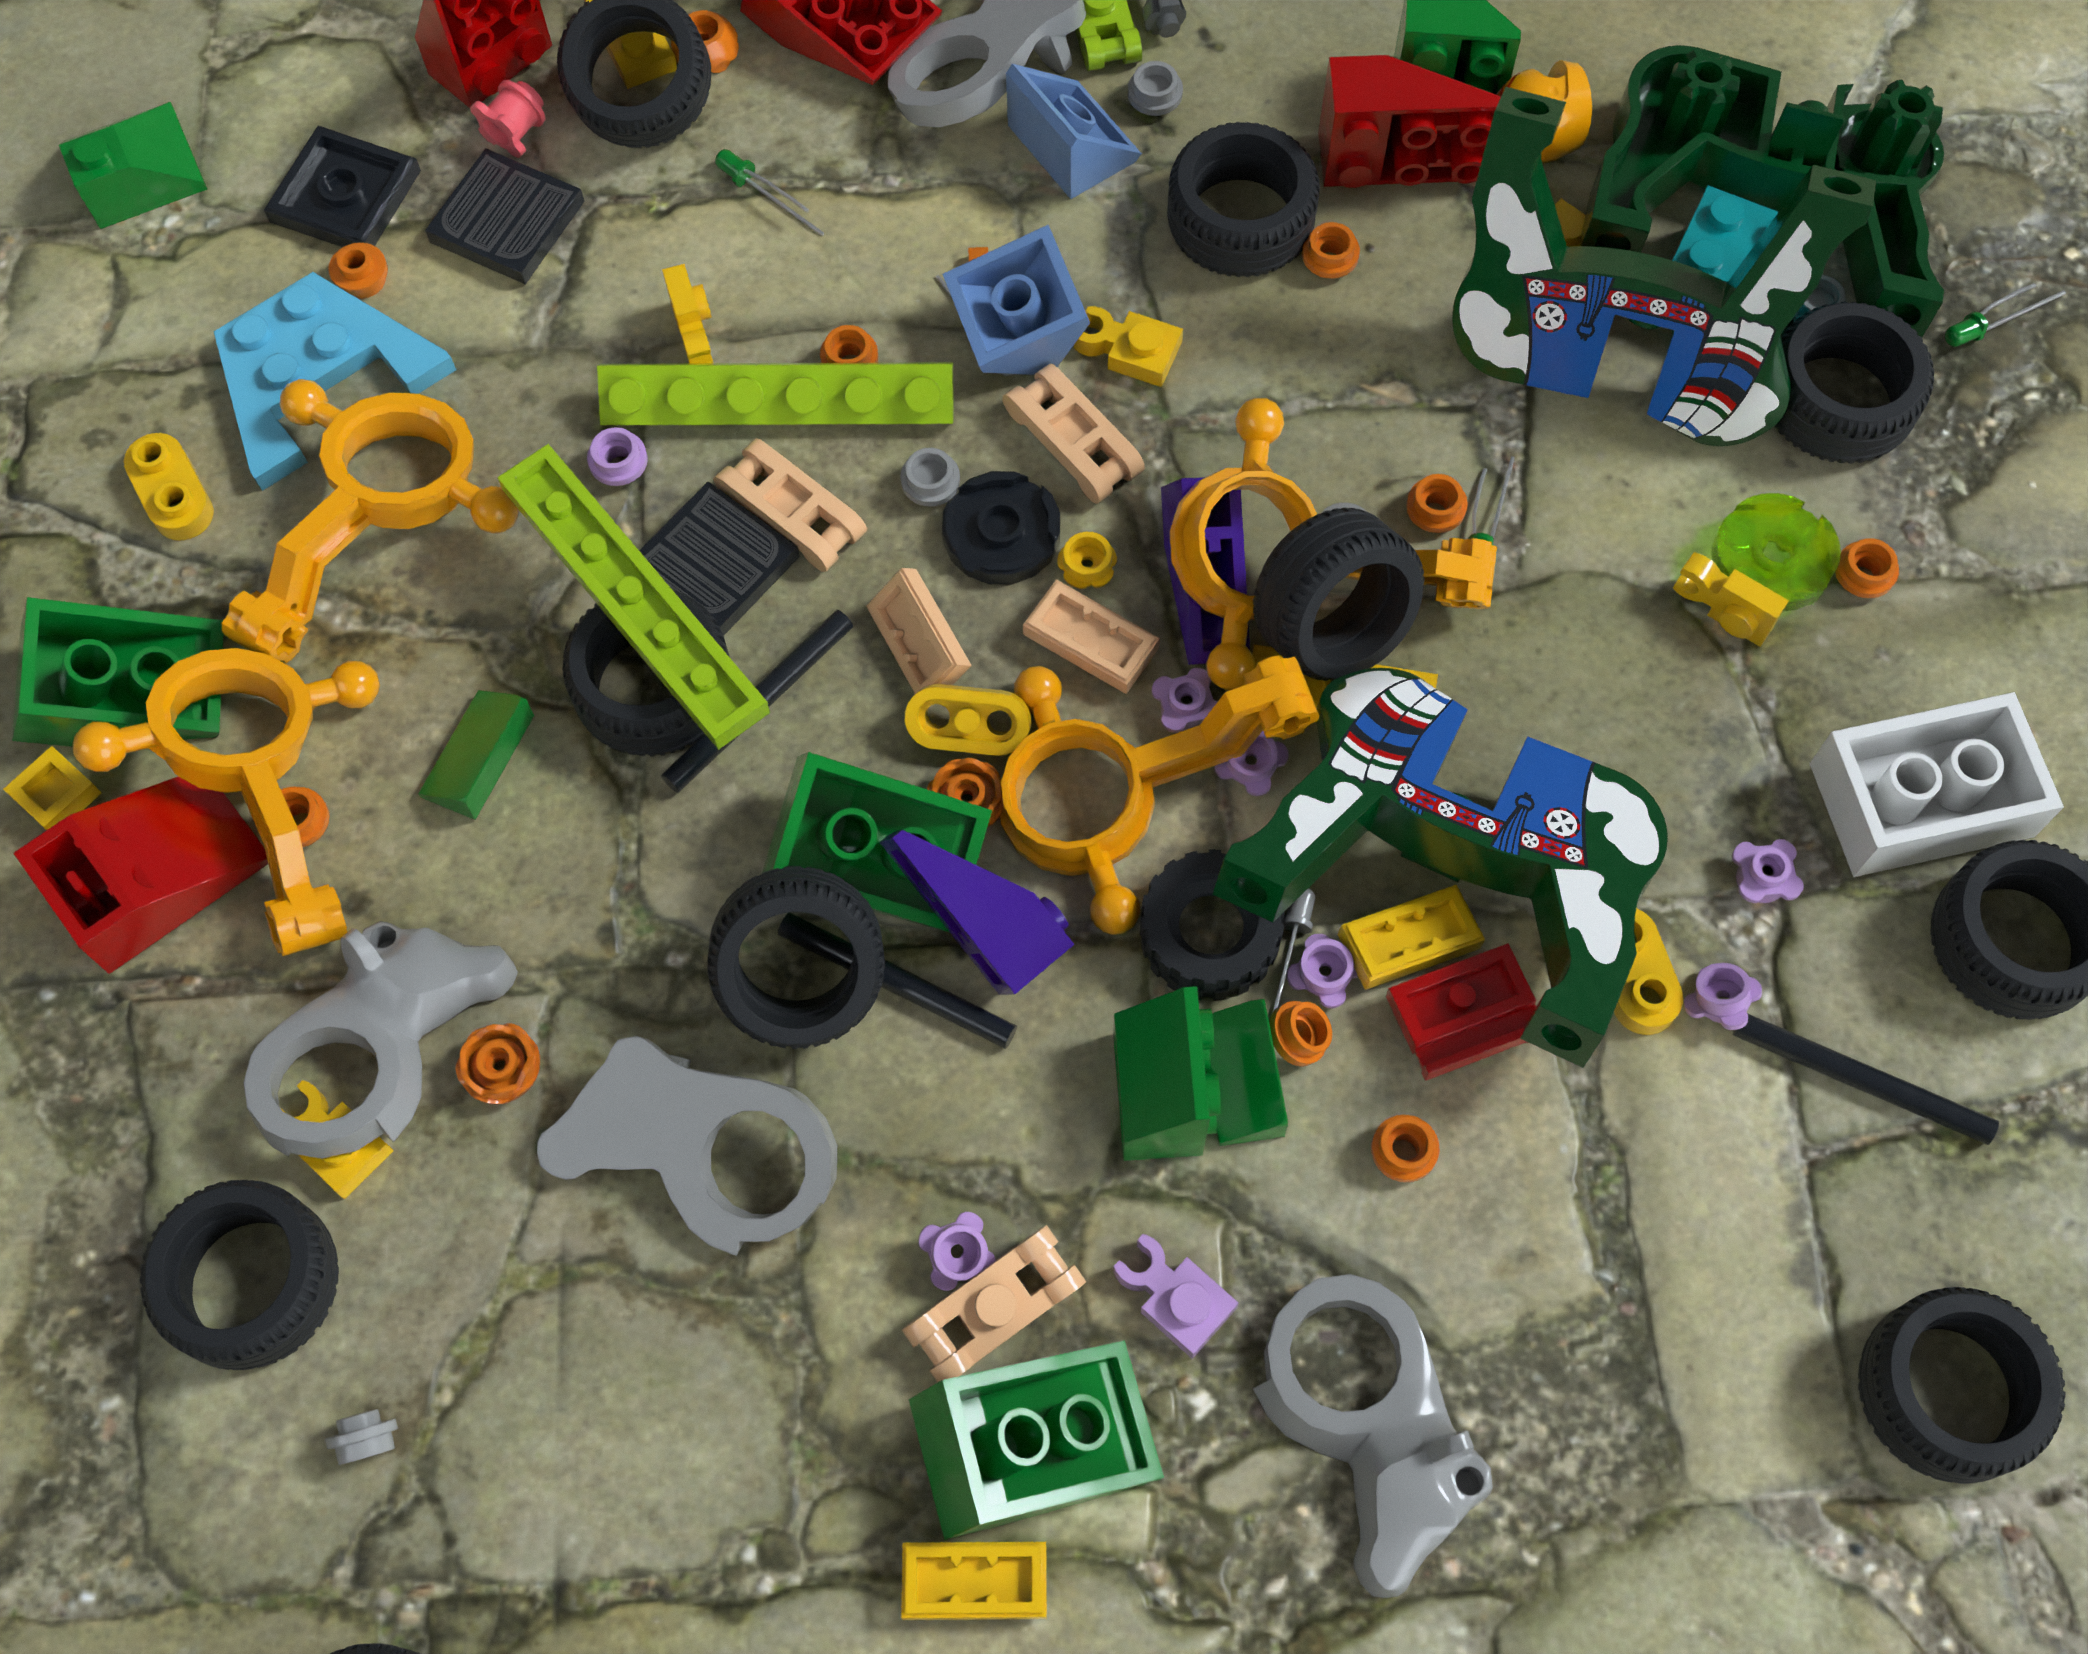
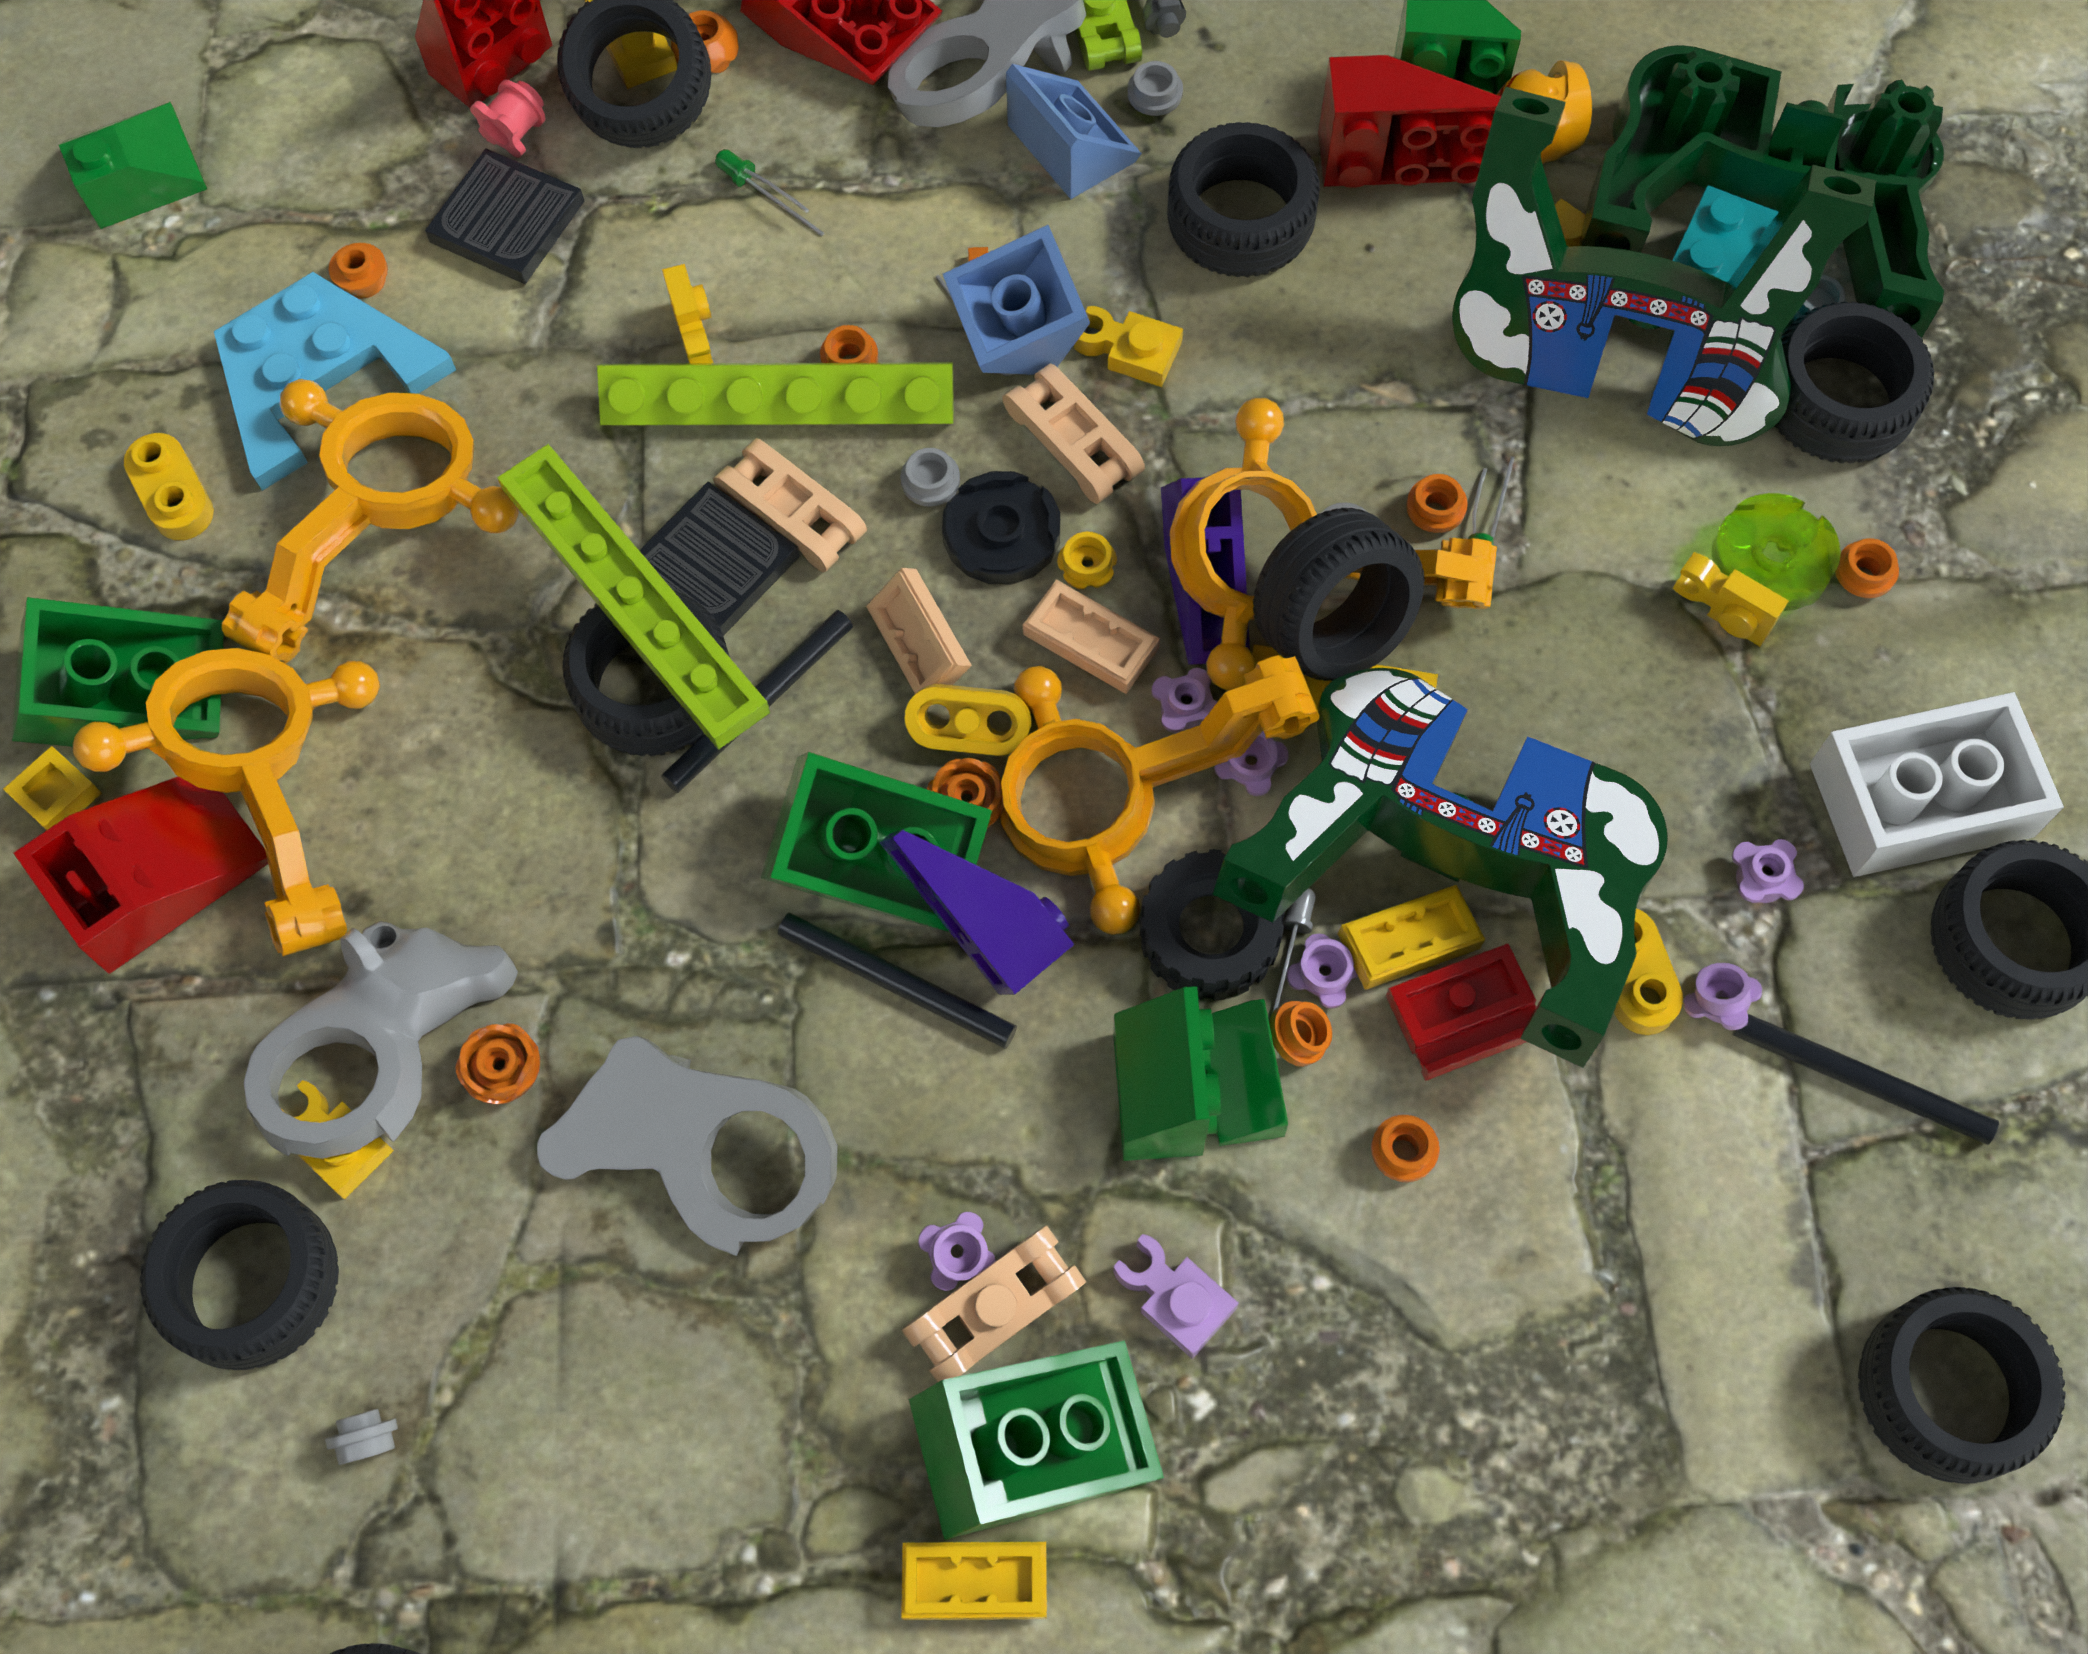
(310, 802): orange plate -> none
(342, 189): black tile -> none
(478, 752): green slope -> none
(612, 444): lavender plate -> none
(795, 1021): black tyre -> none
(1331, 238): orange plate -> none
(1406, 1458): light grey animal -> none
(1975, 324): piece -> none

